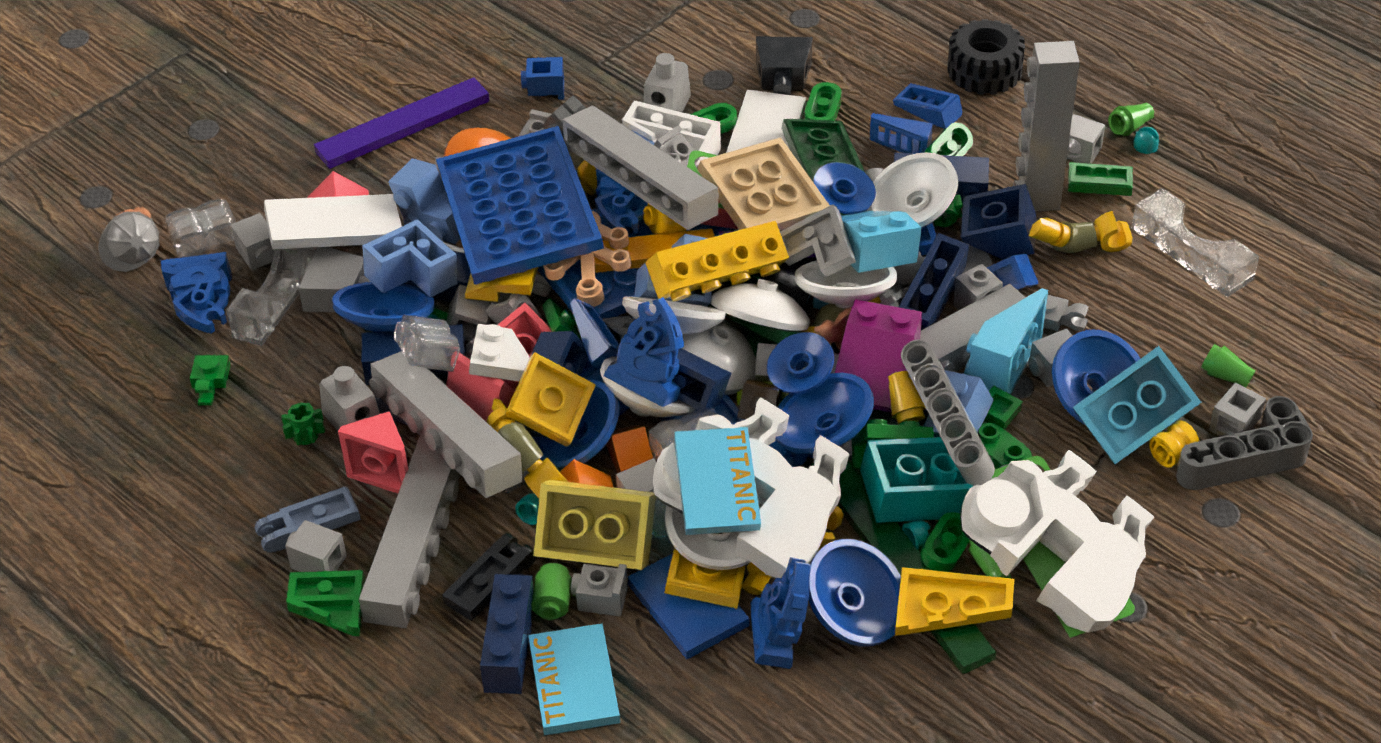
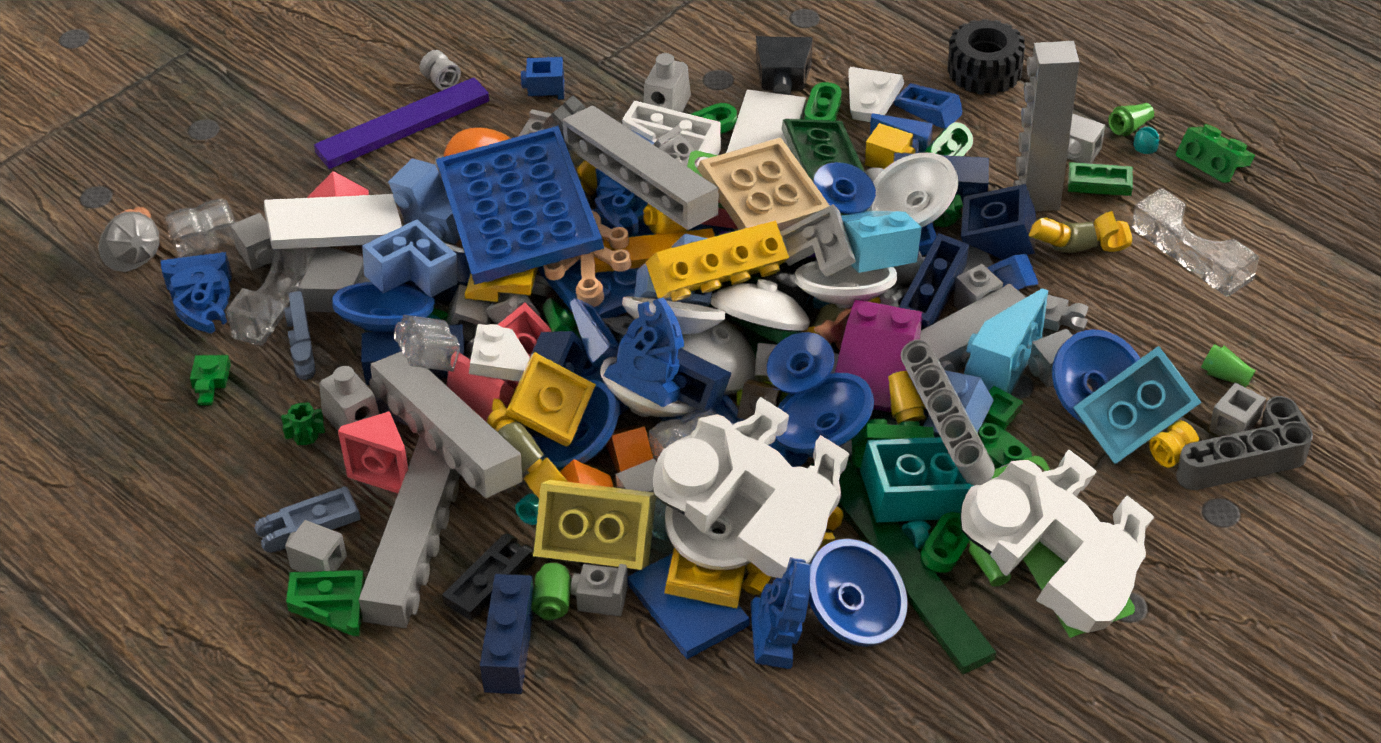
(300, 337): none -> sand blue hinge
(440, 69): none -> light grey wheel
(573, 679): medium azure tile -> none
(717, 481): medium azure tile -> none
(872, 92): none -> white wing
(884, 143): none -> yellow brick
(950, 599): yellow wing -> none
(1213, 153): none -> green bracket

